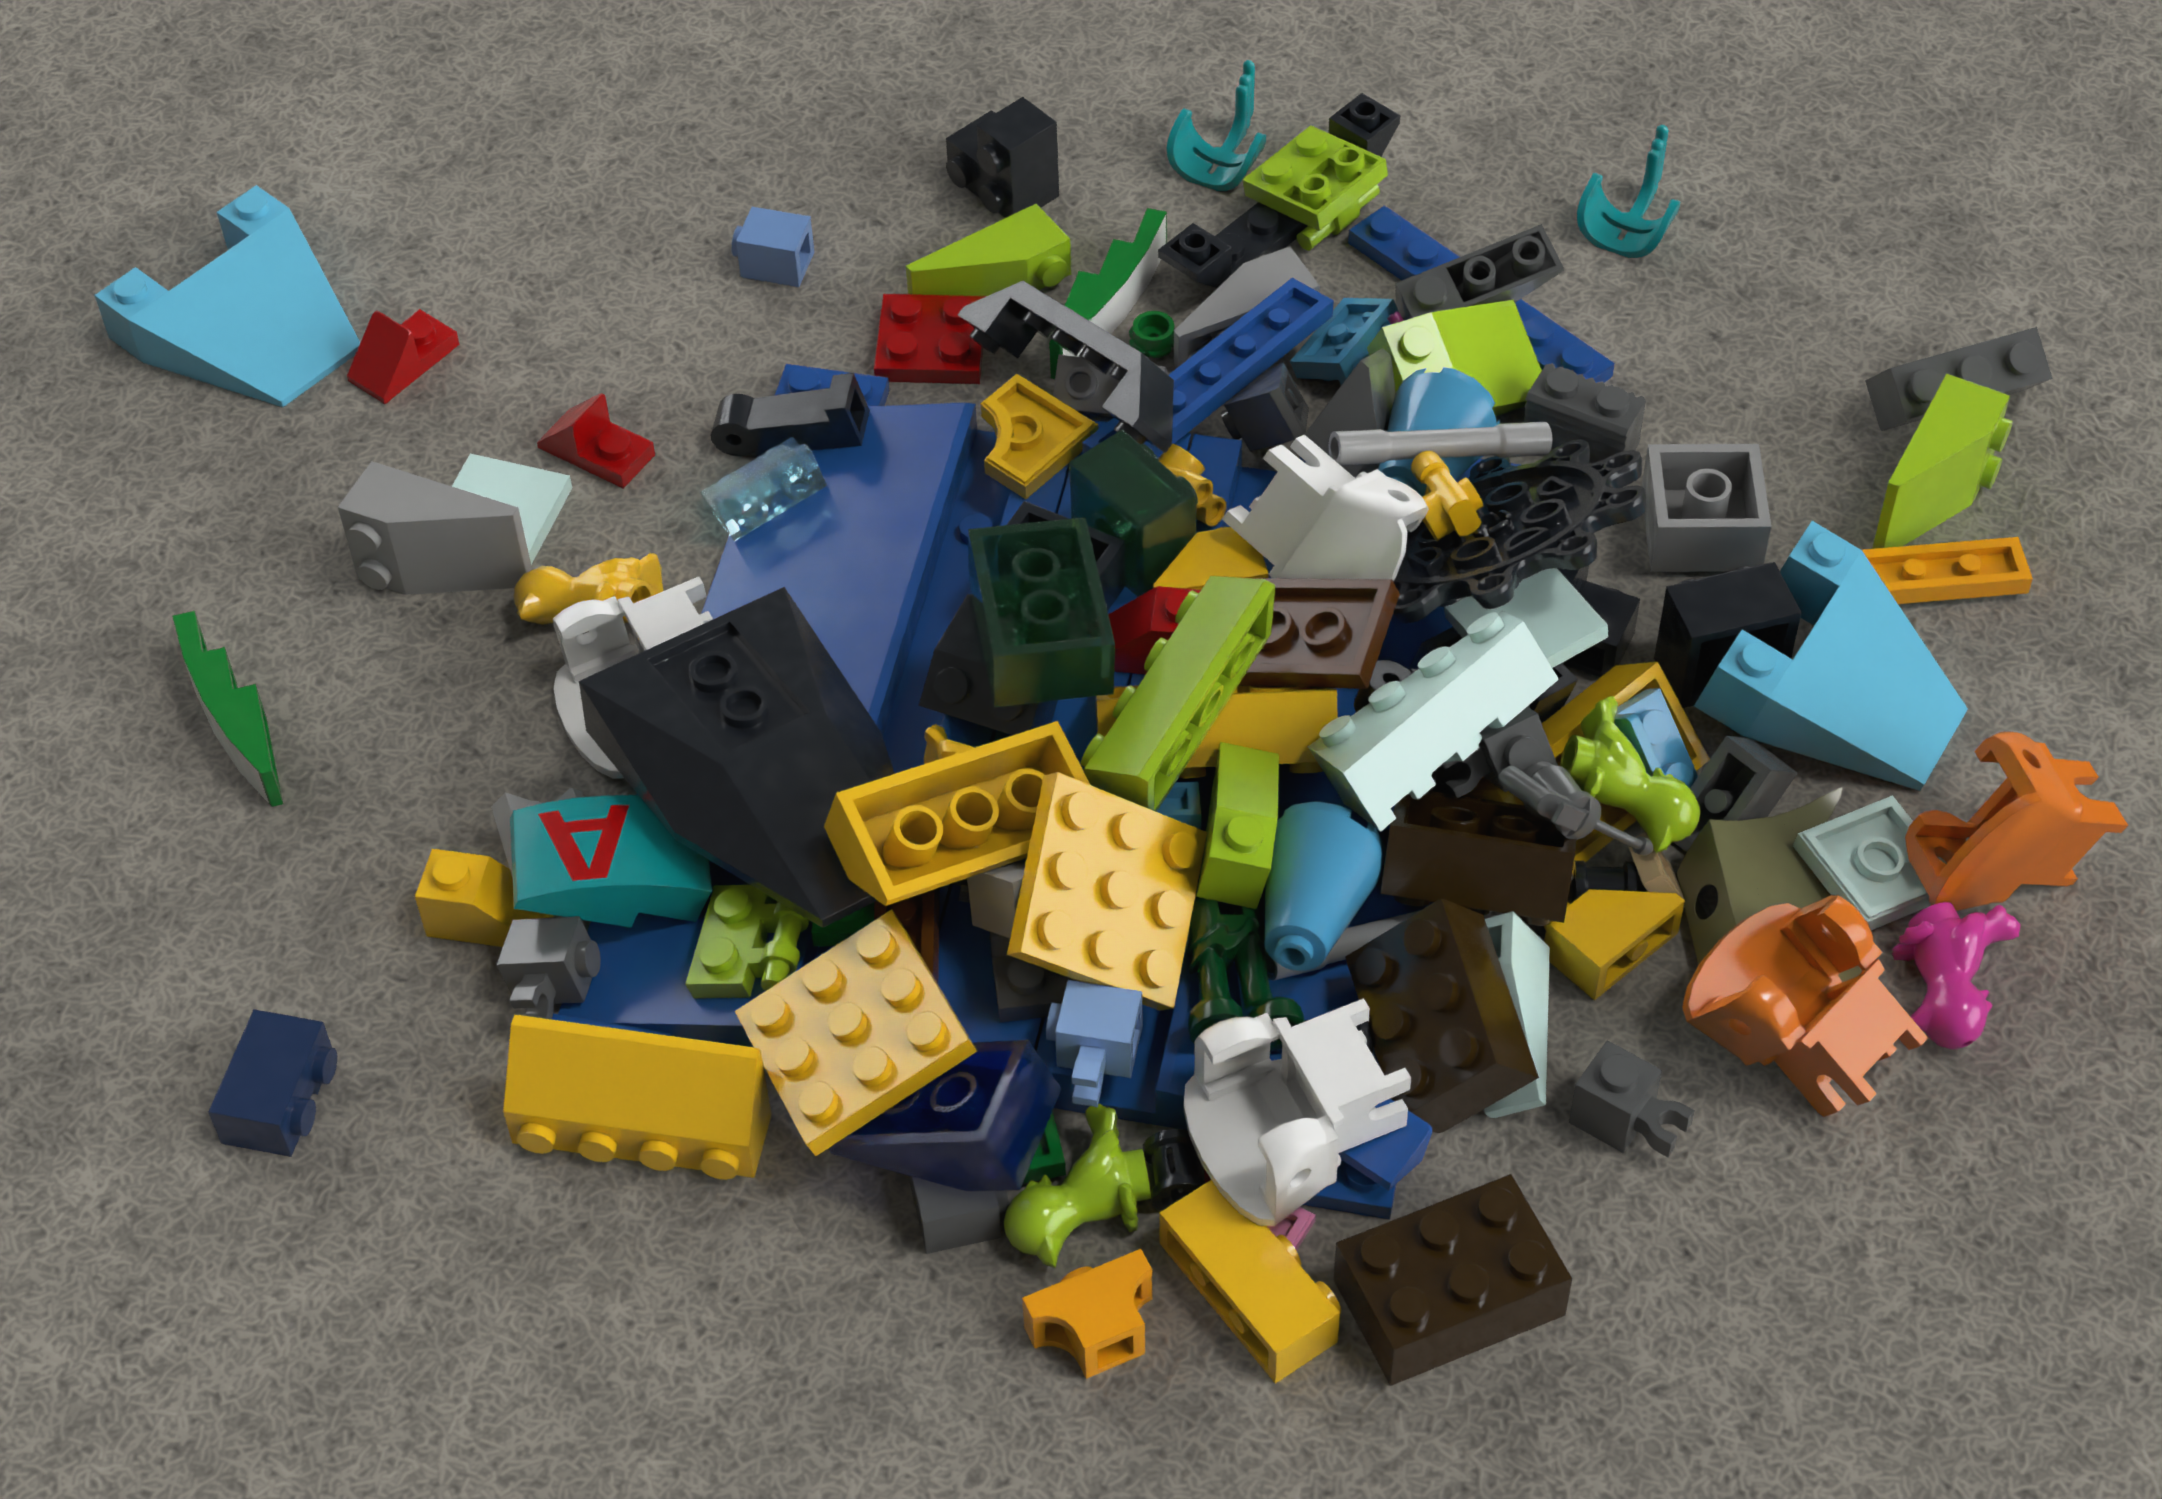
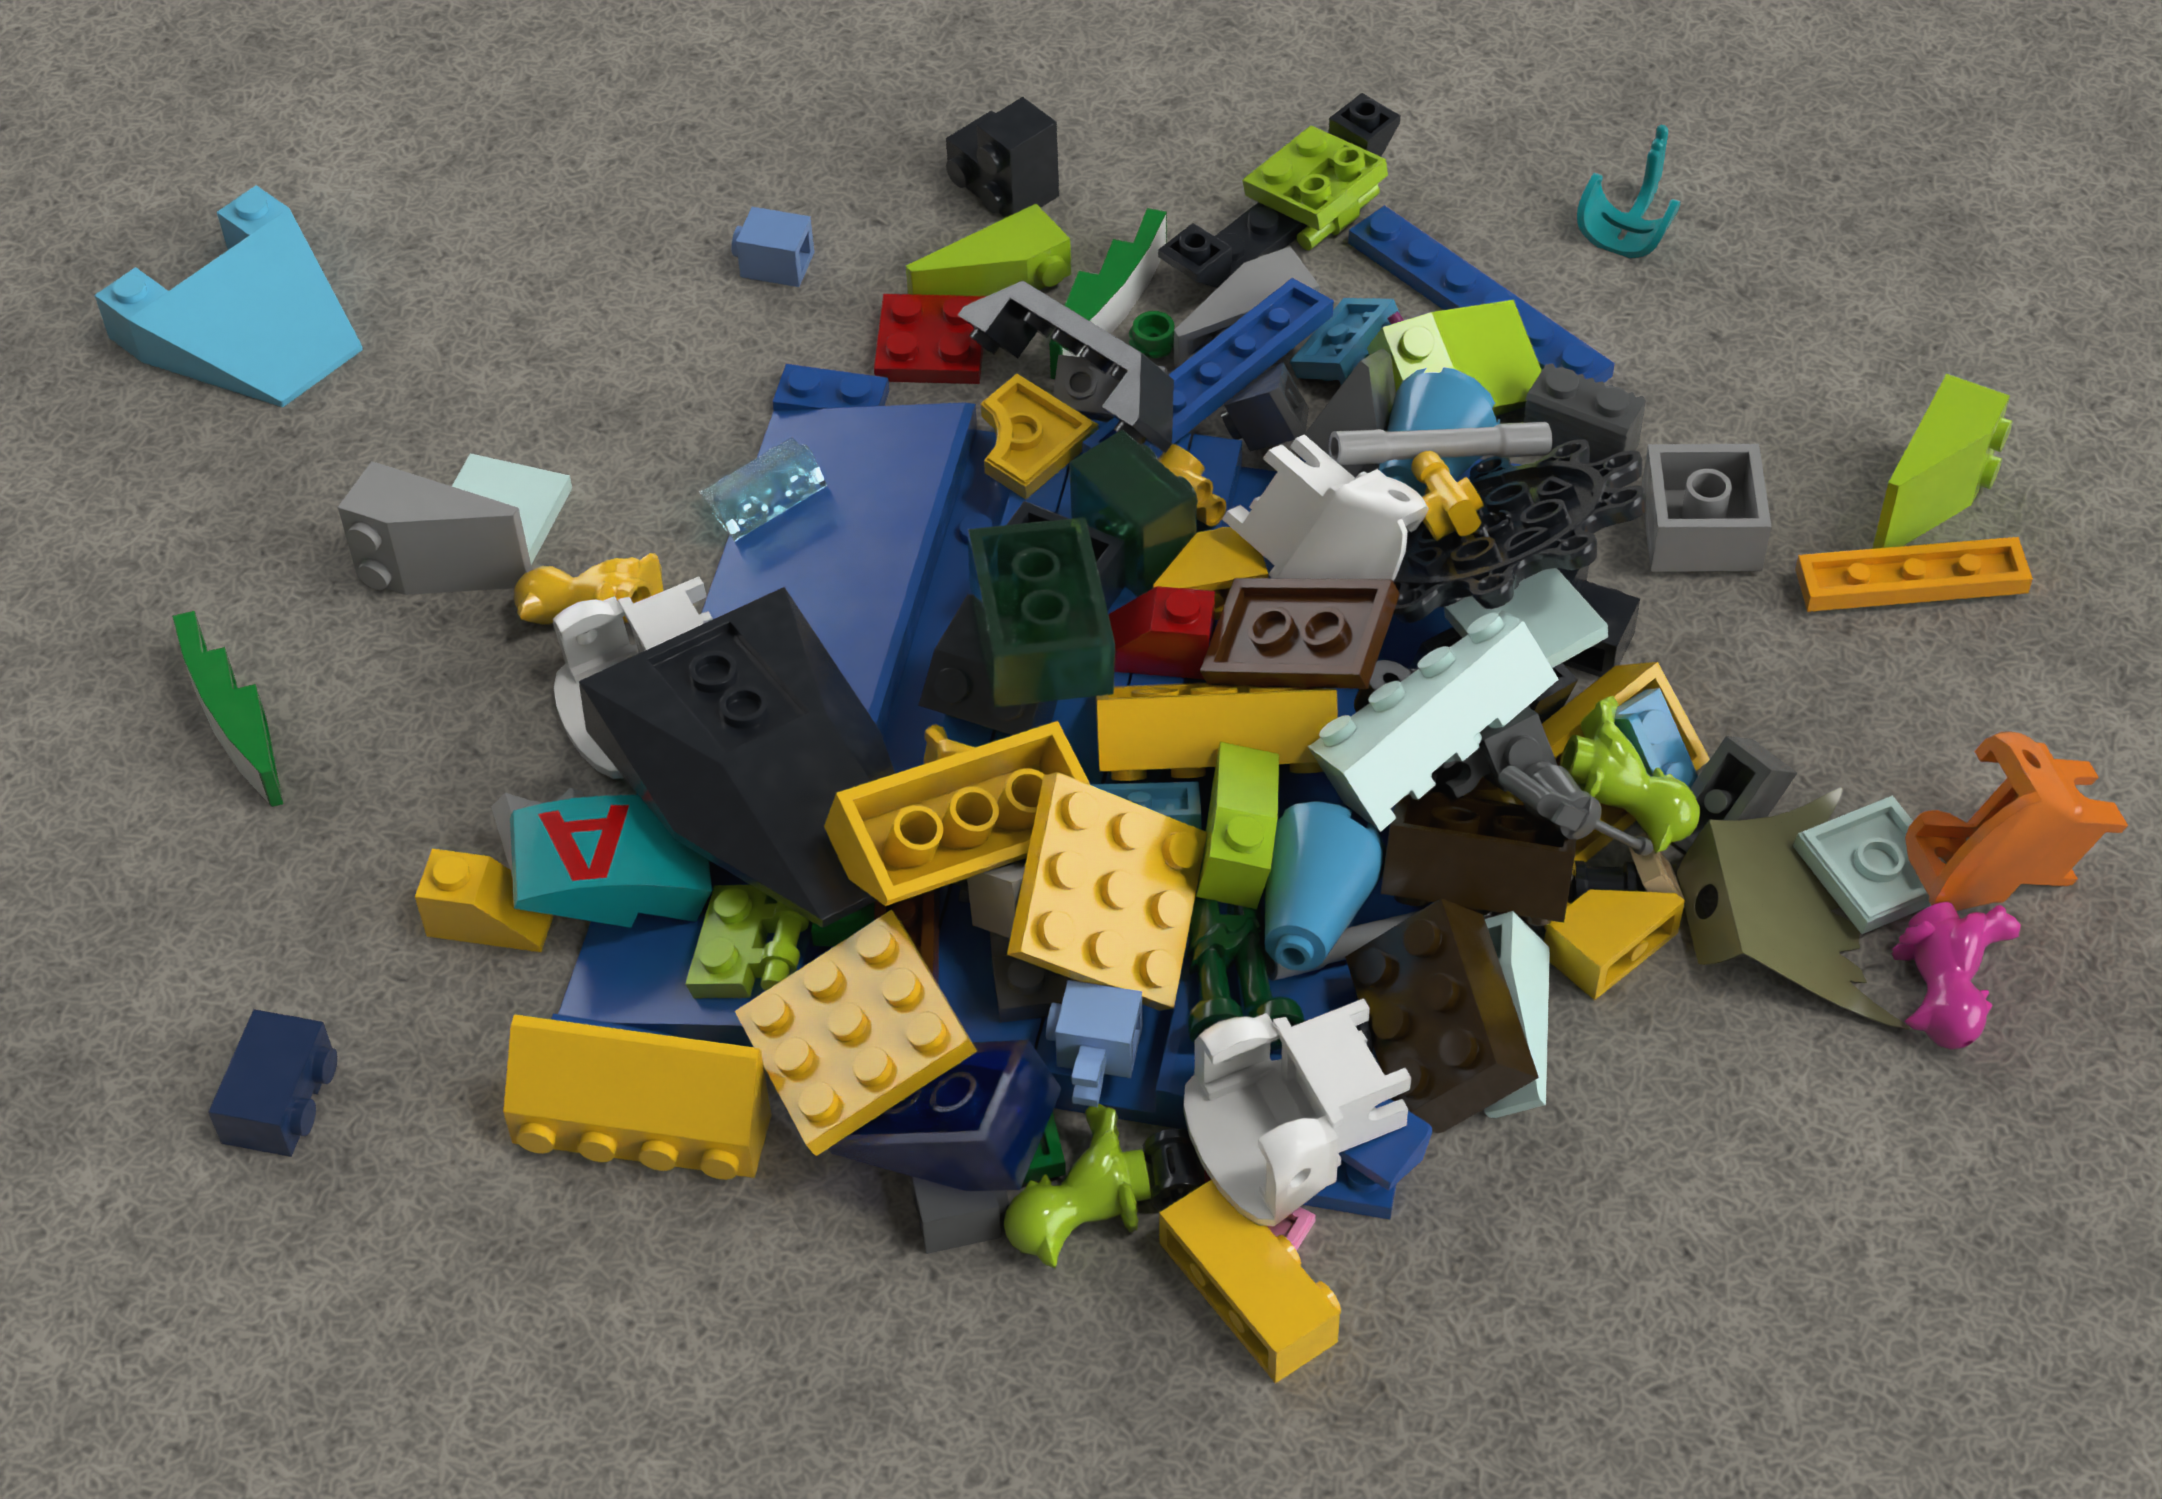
(398, 354): red slope -> none
(548, 963): dark grey brick -> none
(597, 445): red slope -> none
(815, 418): black leg -> none
(1093, 1313): light orange brick -> none
(1183, 690): lime slope -> none
(1189, 150): teal helmet -> none
(1451, 1279): dark brown brick -> none
(1482, 277): dark grey slope -> none
(1620, 1099): dark grey brick -> none
(1707, 615): black brick -> none
(1778, 997): orange piece -> none
(1857, 687): medium azure wedge -> none
(2001, 364): dark grey brick -> none

